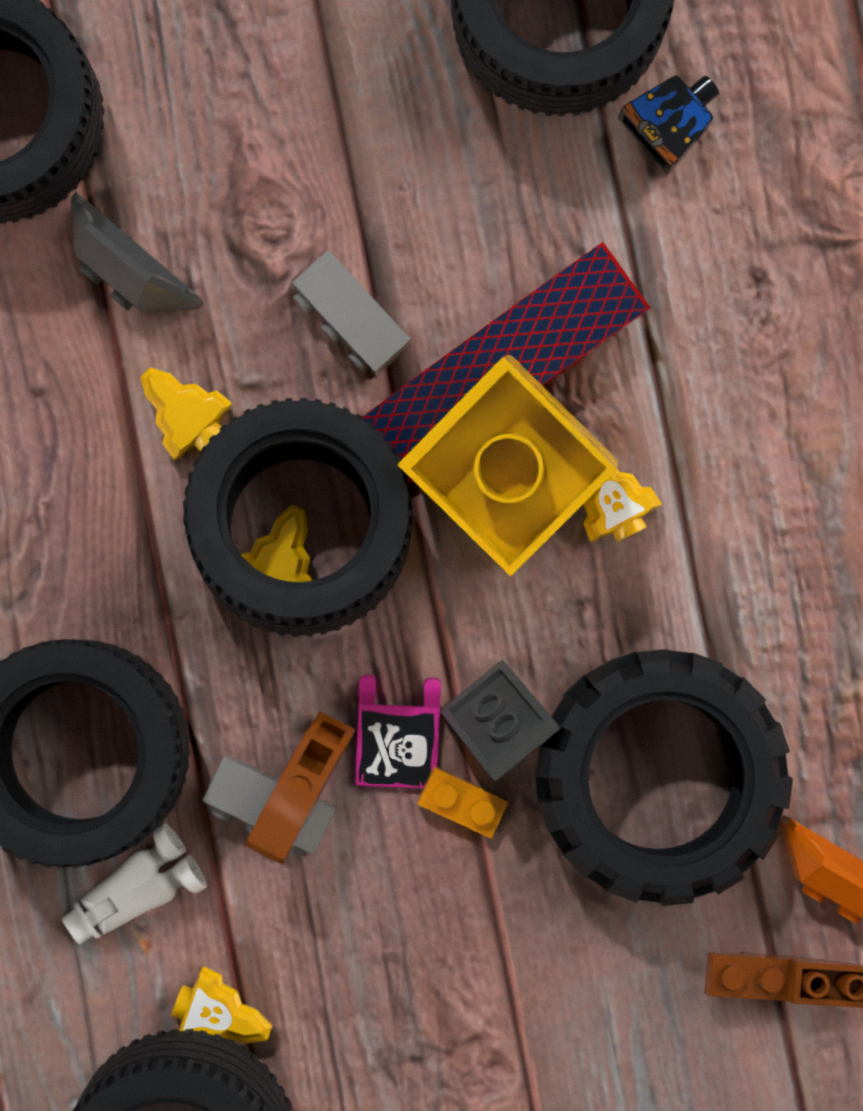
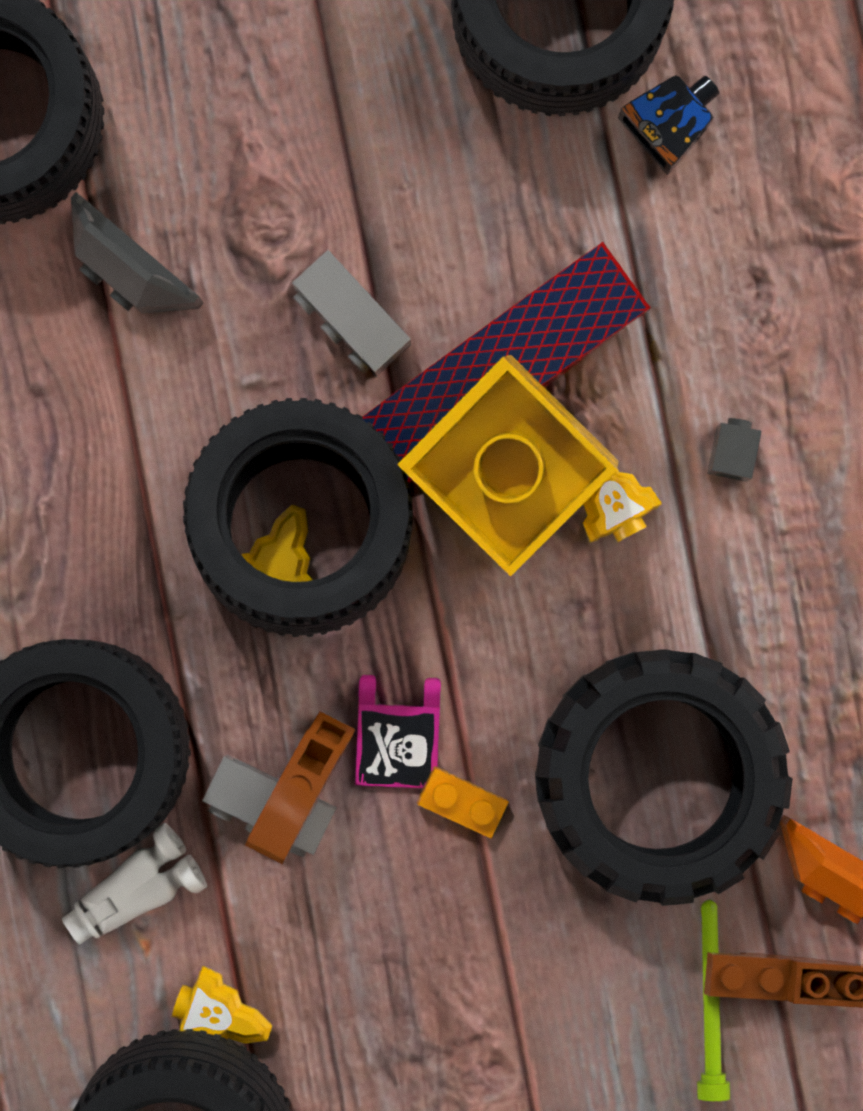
(184, 412): yellow rock -> none
(499, 720): dark grey plate -> none
(713, 1082): none -> lime piece
(734, 450): none -> dark grey brick

